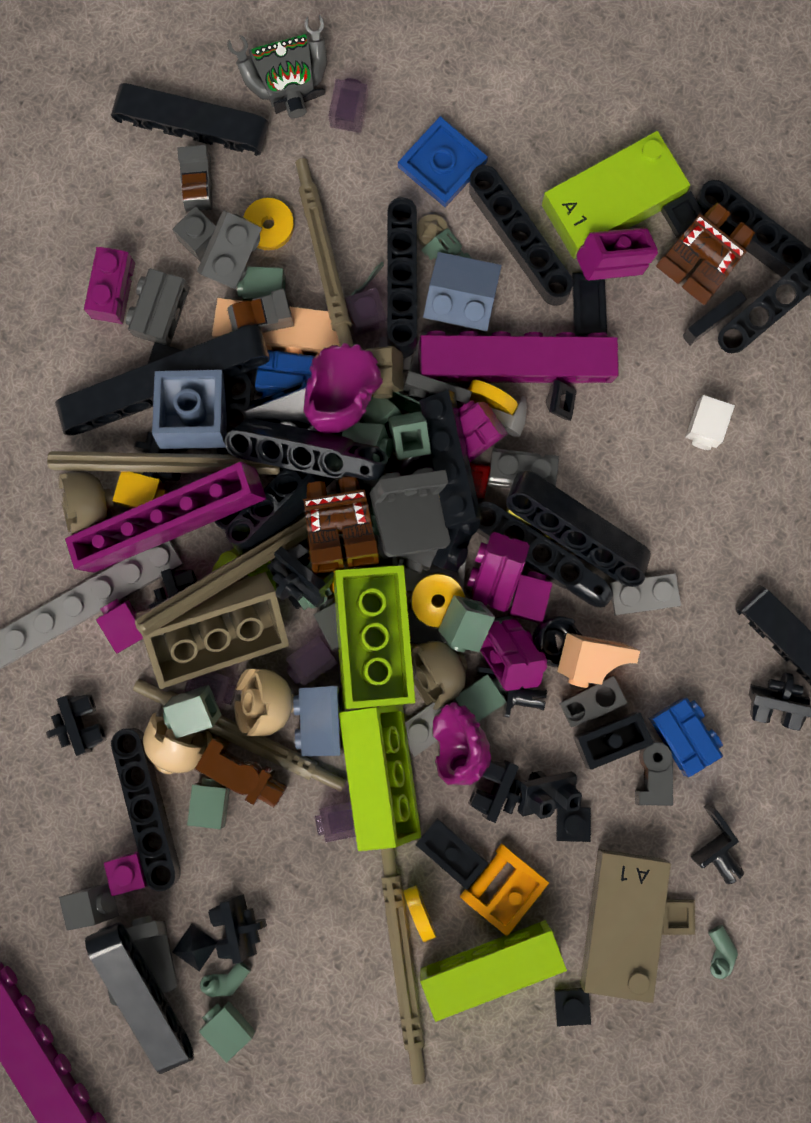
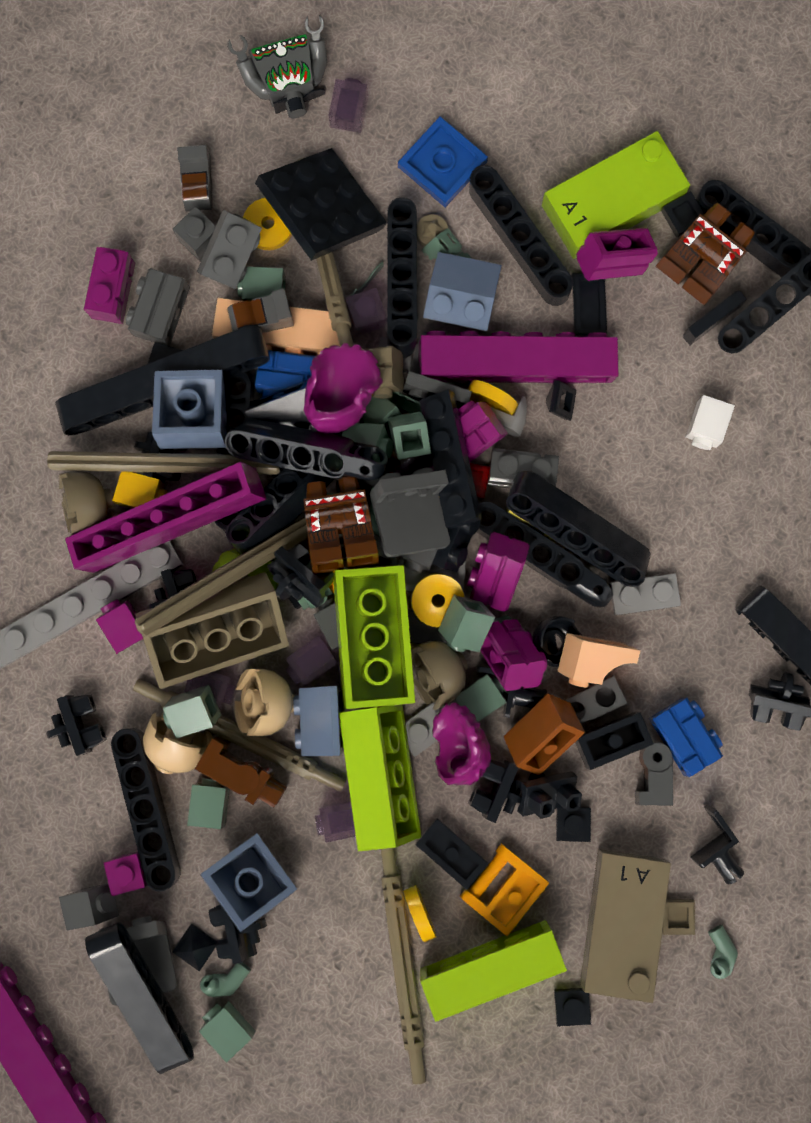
(189, 117): black beam -> none
(248, 882): none -> sand blue slope
(320, 203): none -> black plate
(531, 597): magenta brick -> none
(543, 734): none -> dark orange brick

